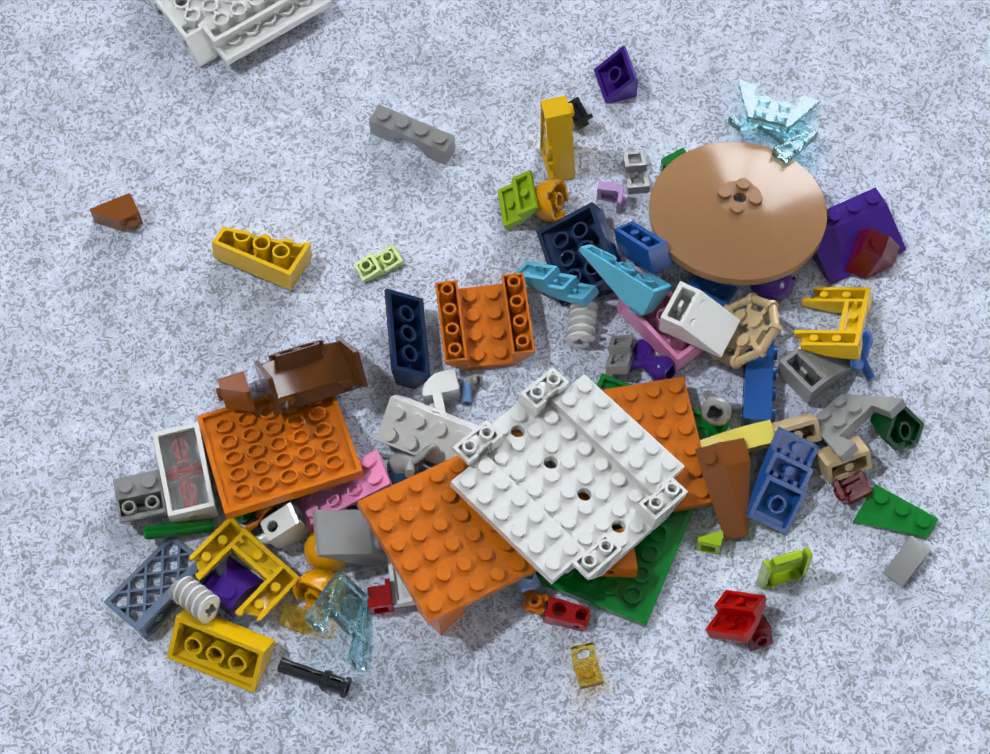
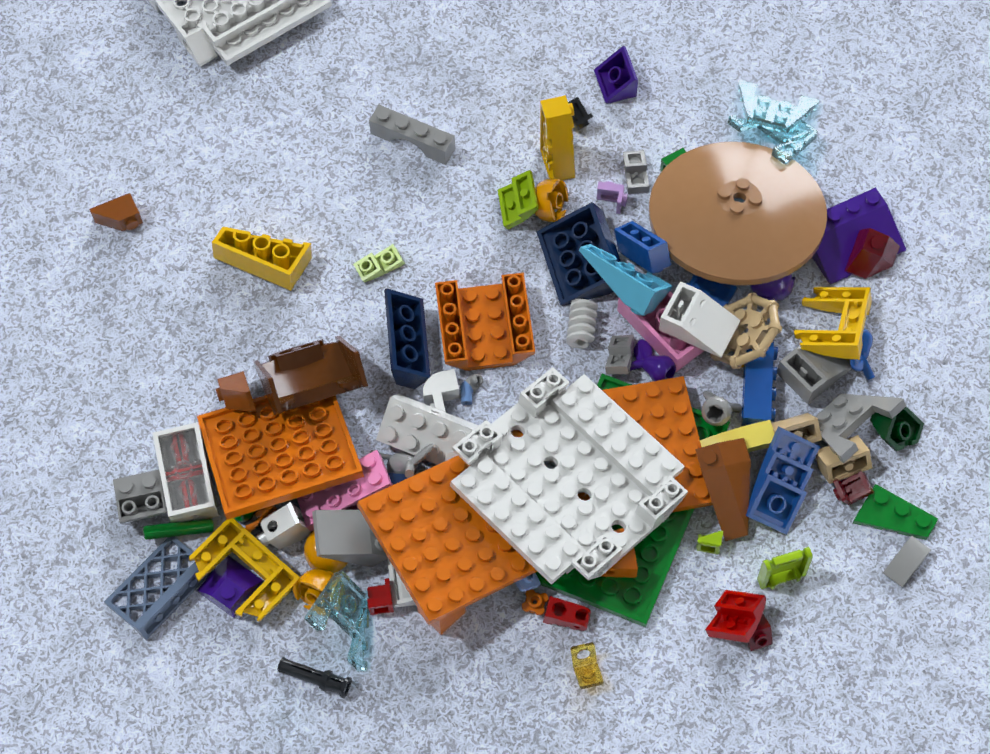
(195, 598): white piece -> none
(221, 650): yellow slope -> none
(293, 618): clear yellow bracket -> none
(556, 284): medium azure slope -> none

